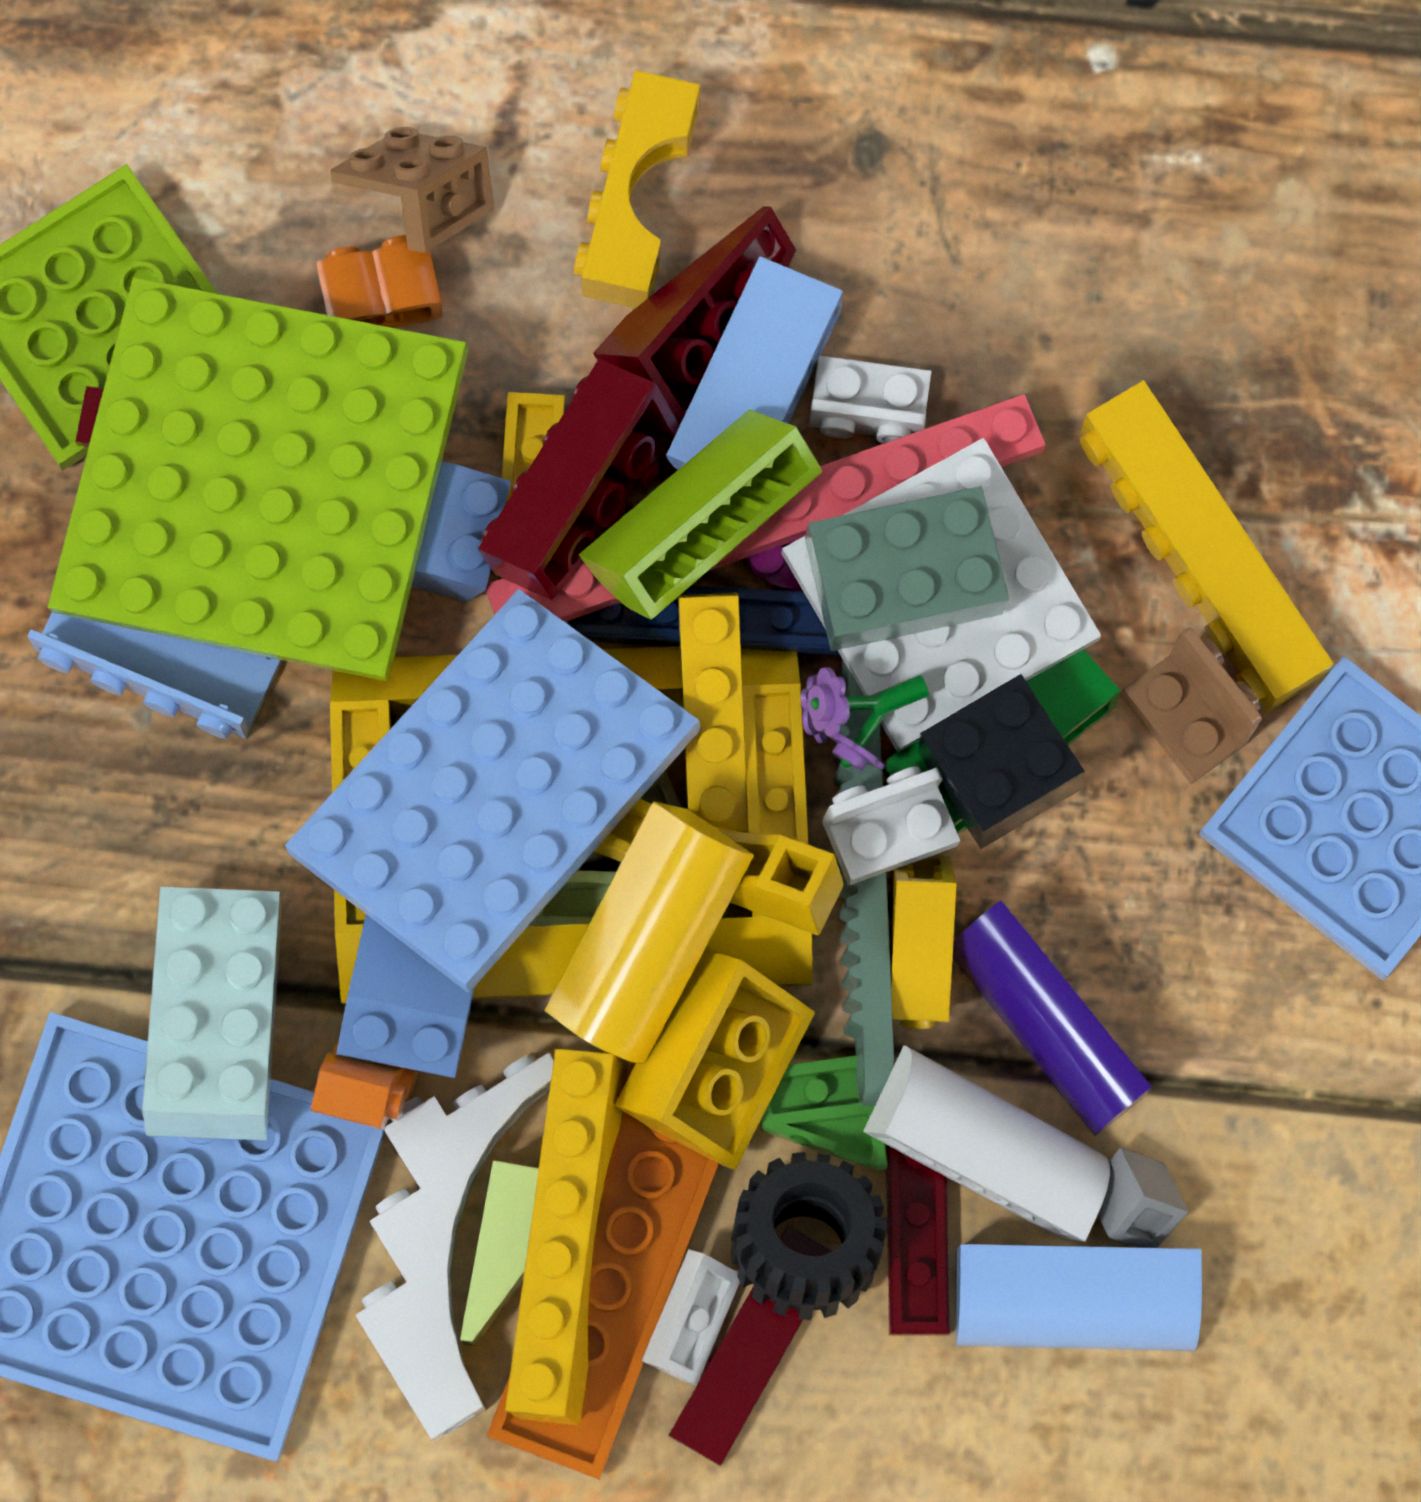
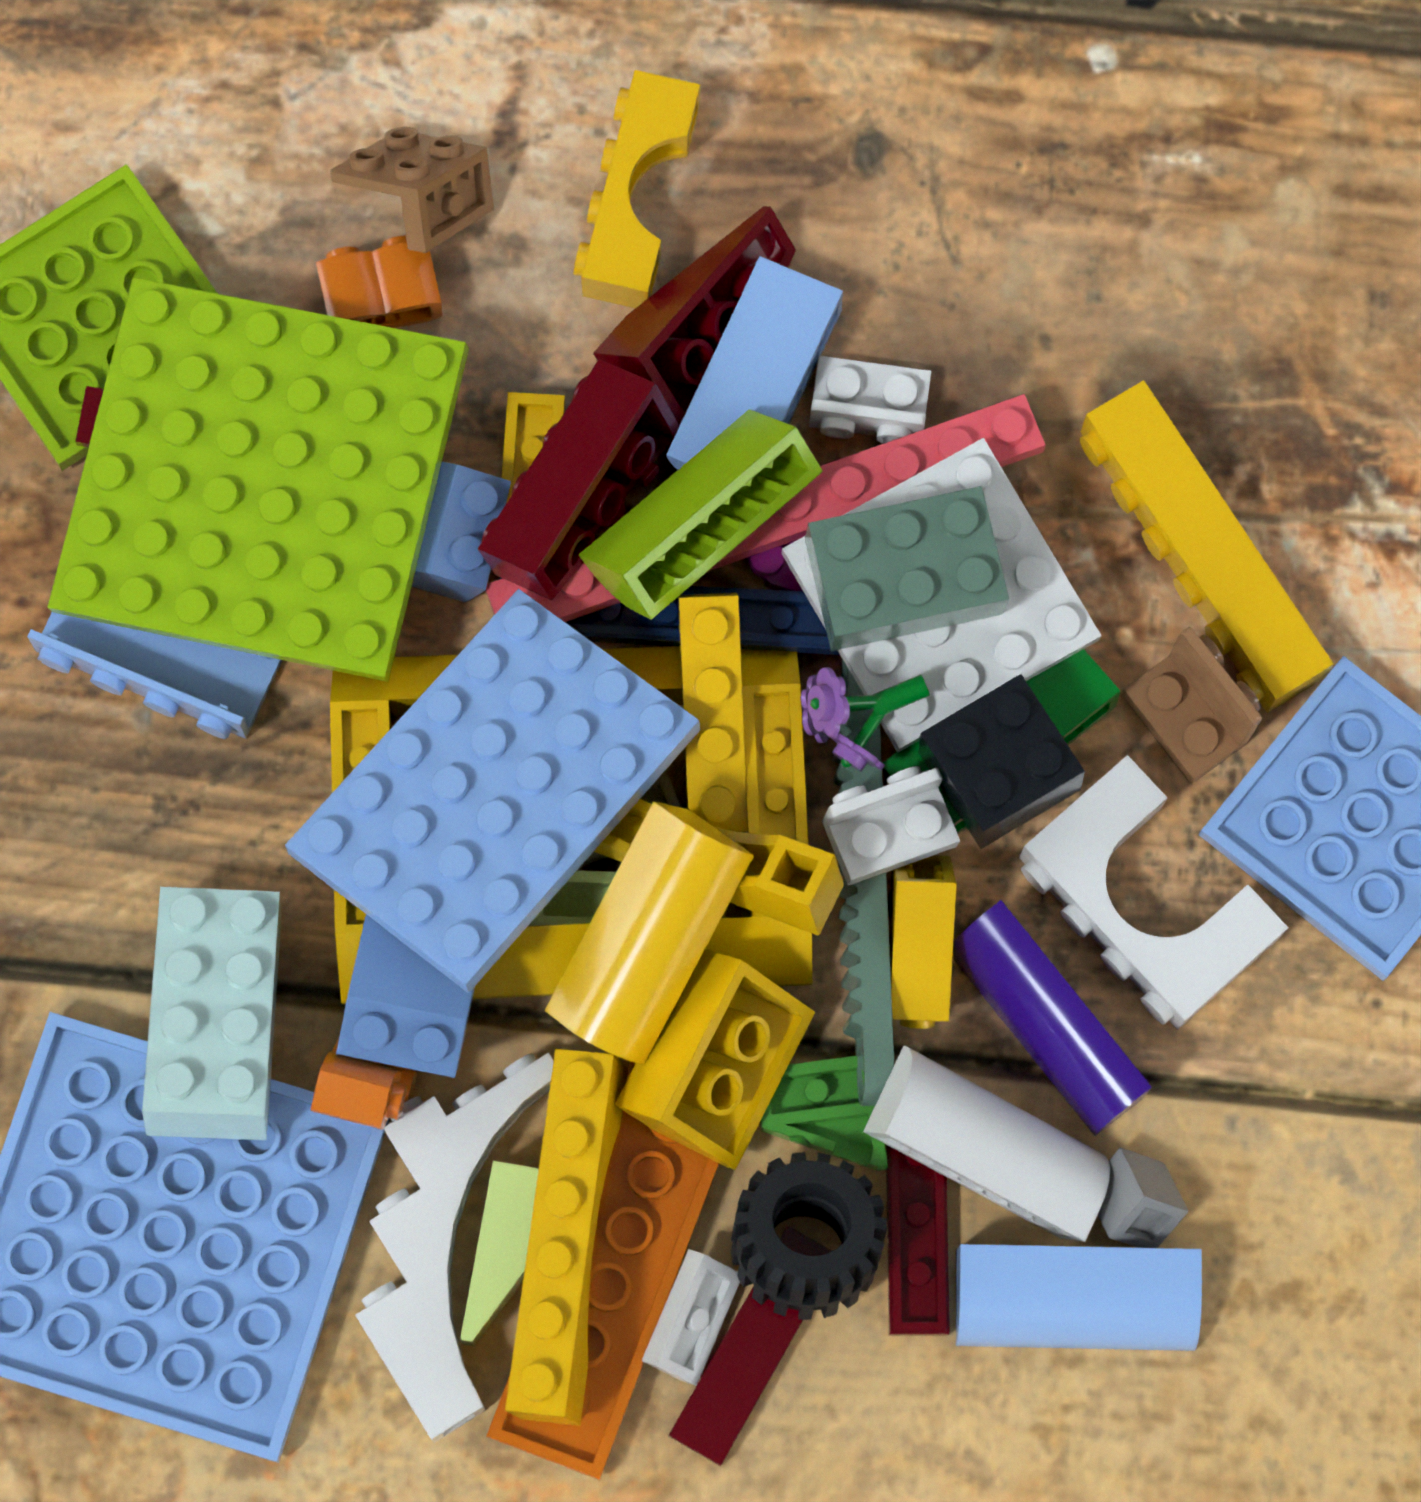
(1172, 972): none -> white arch

